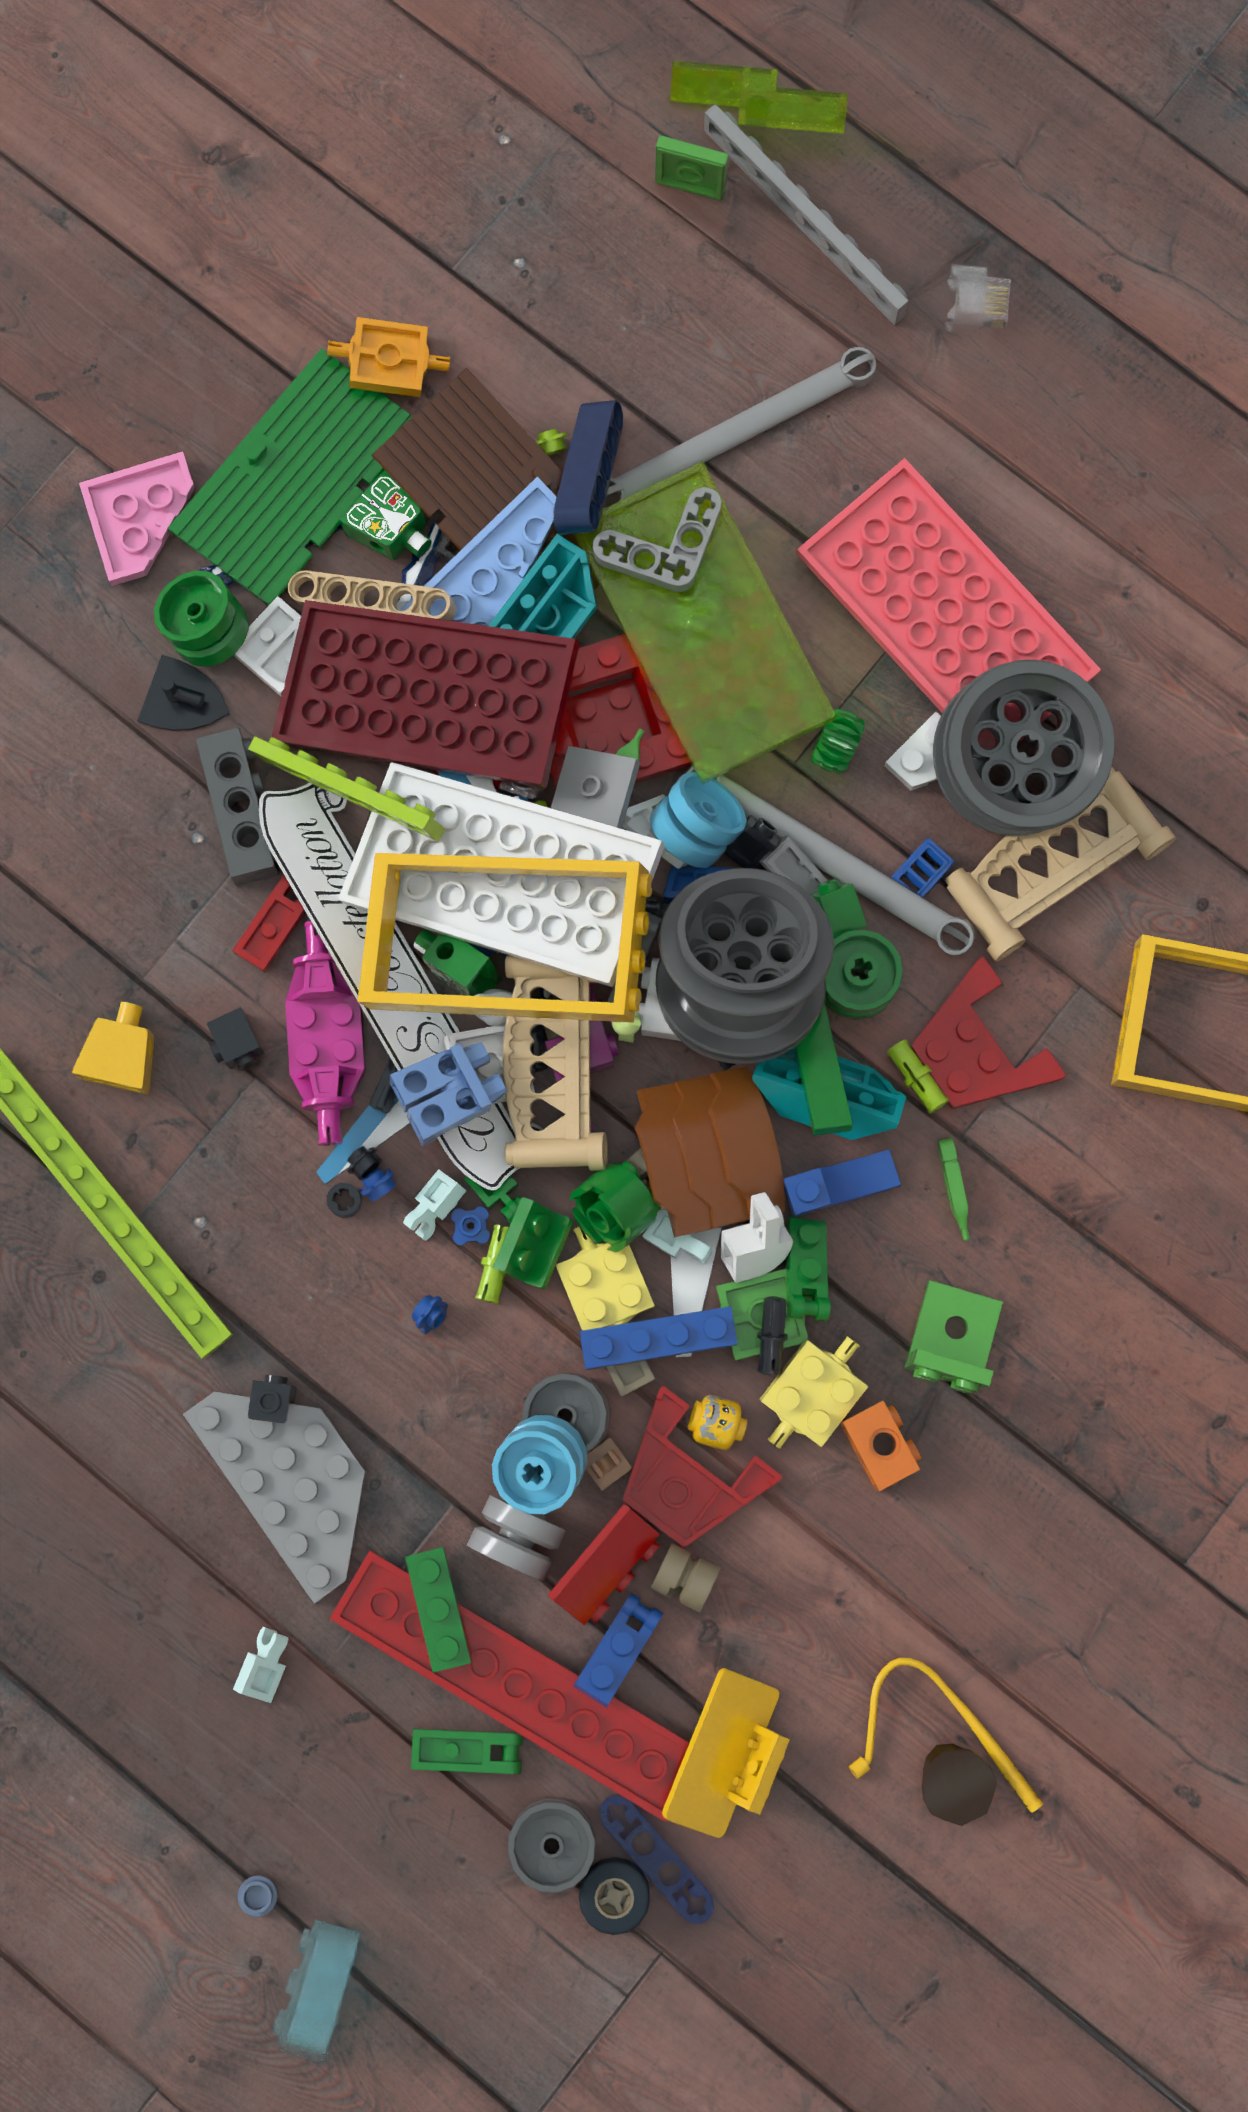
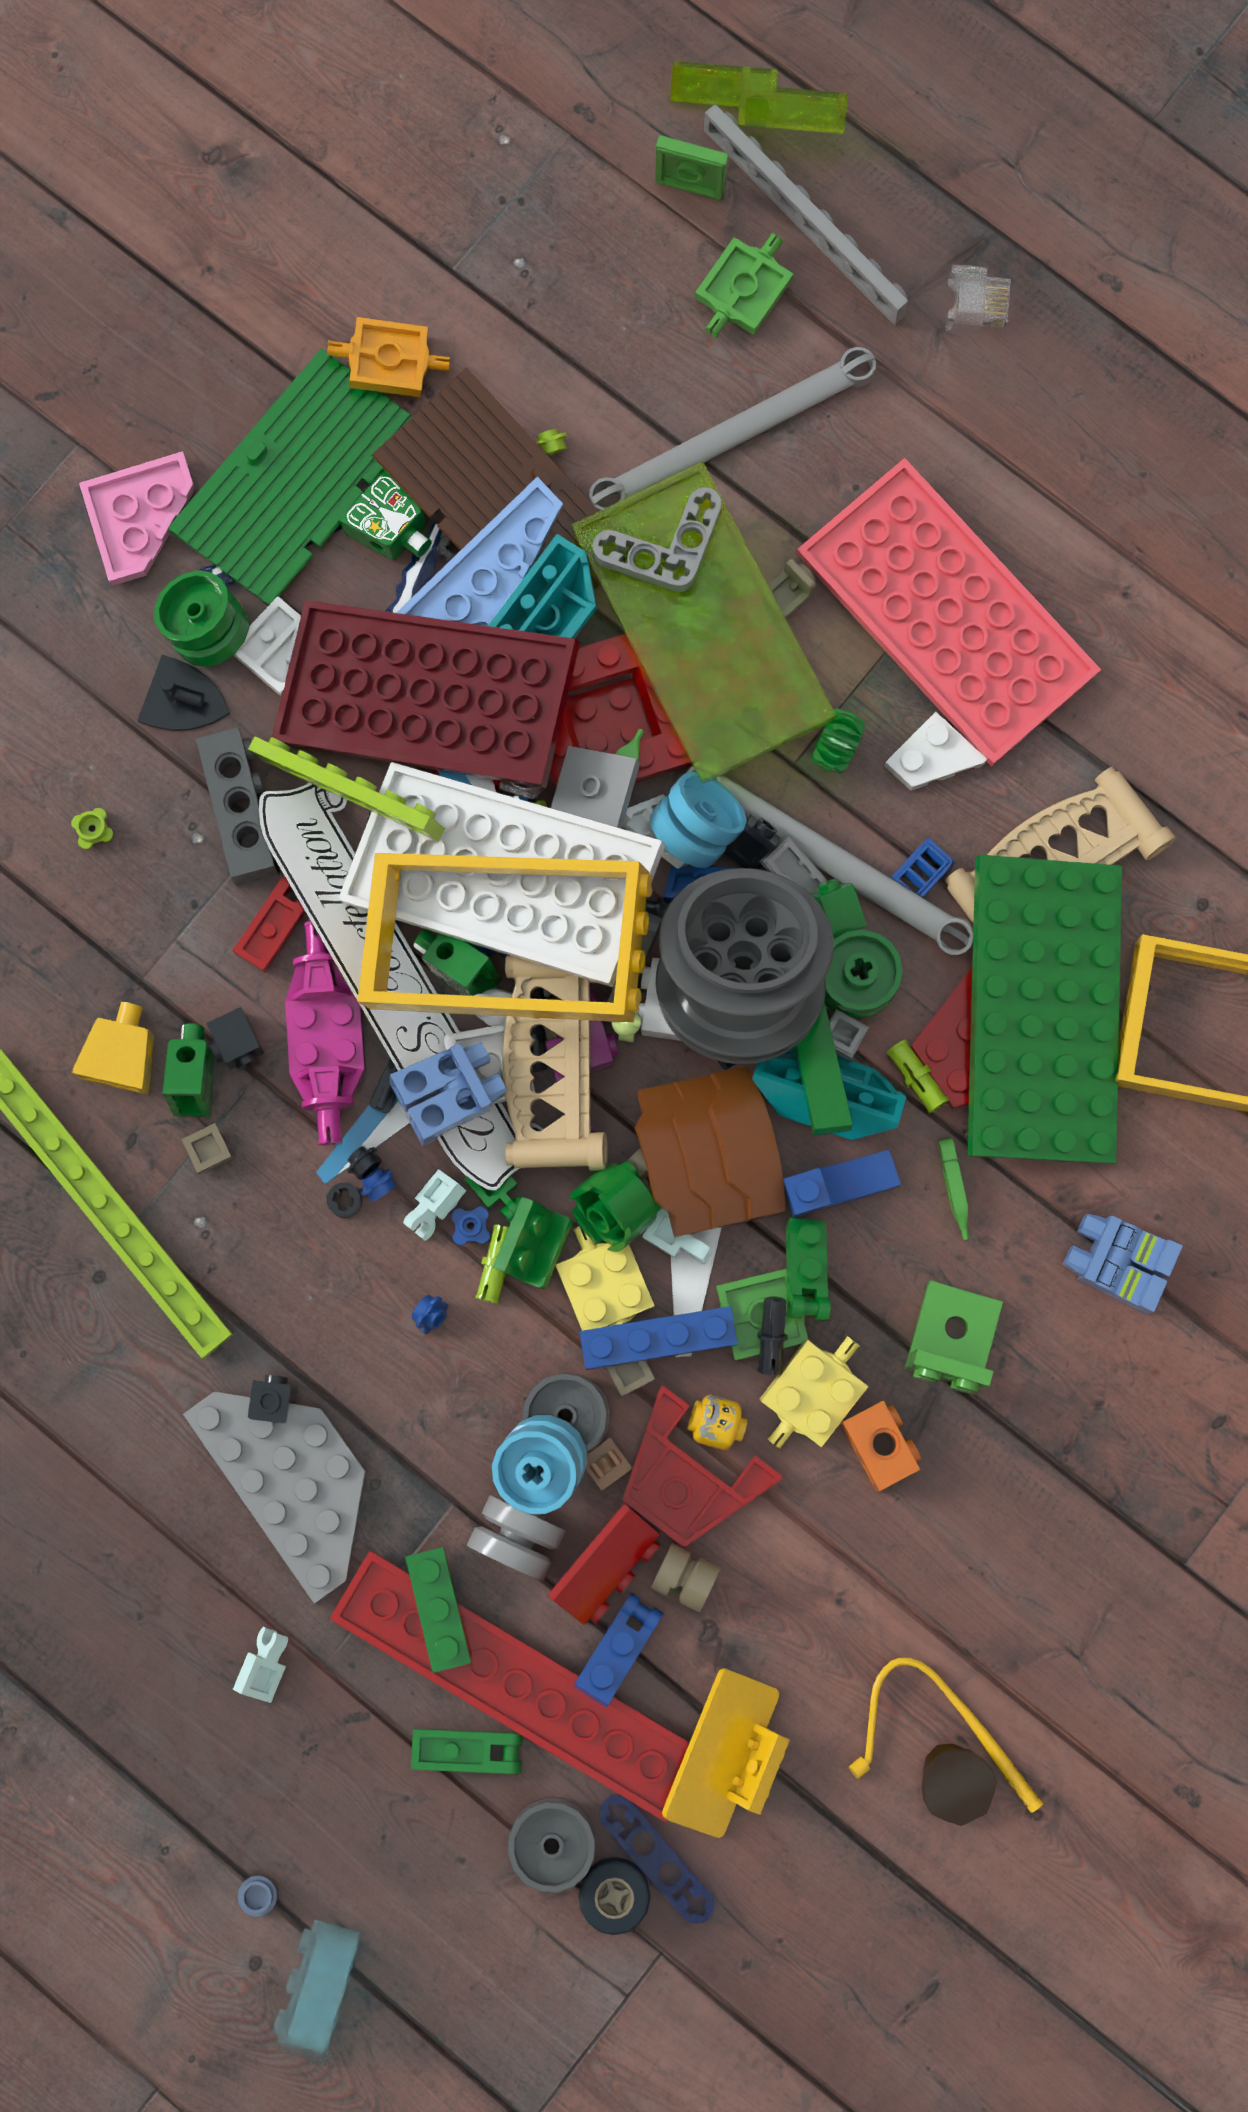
(96, 818): none -> lime plate
(189, 1074): none -> green torso
(207, 1148): none -> dark tan plate
(358, 587): tan beam -> none
(588, 468): dark blue beam -> none
(744, 285): none -> bright green plate
(756, 1246): white brick -> none
(793, 587): none -> dark tan bracket
(846, 1034): none -> light grey brick
(1045, 1010): none -> green plate
(1081, 730): dark grey wheel -> none
(1118, 1258): none -> medium blue hips

